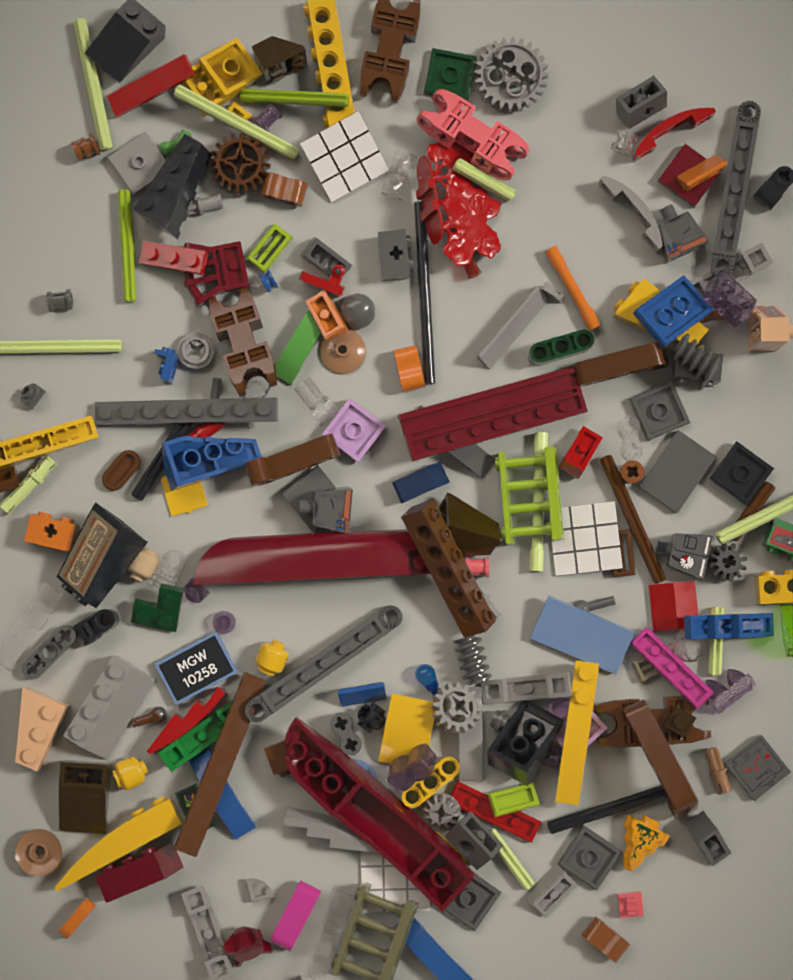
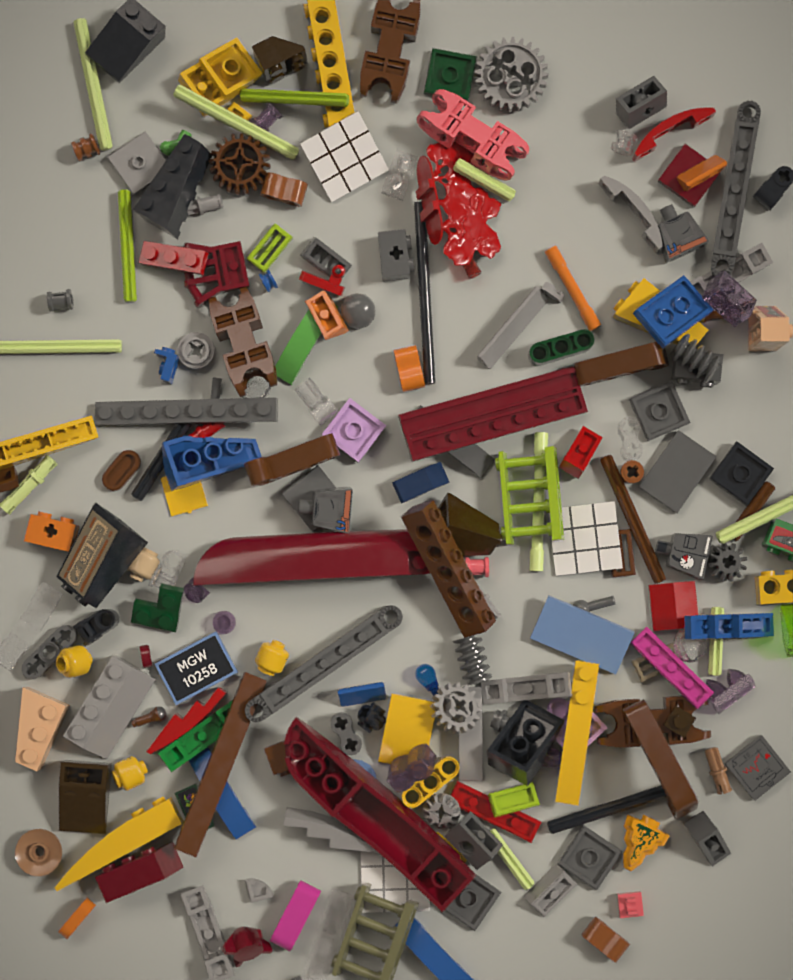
(31, 395): dark grey plate -> none
(74, 661): none -> yellow head
(145, 656): none -> dark red tile
(151, 85): red tile -> none
(345, 362): medium nougat dish -> none

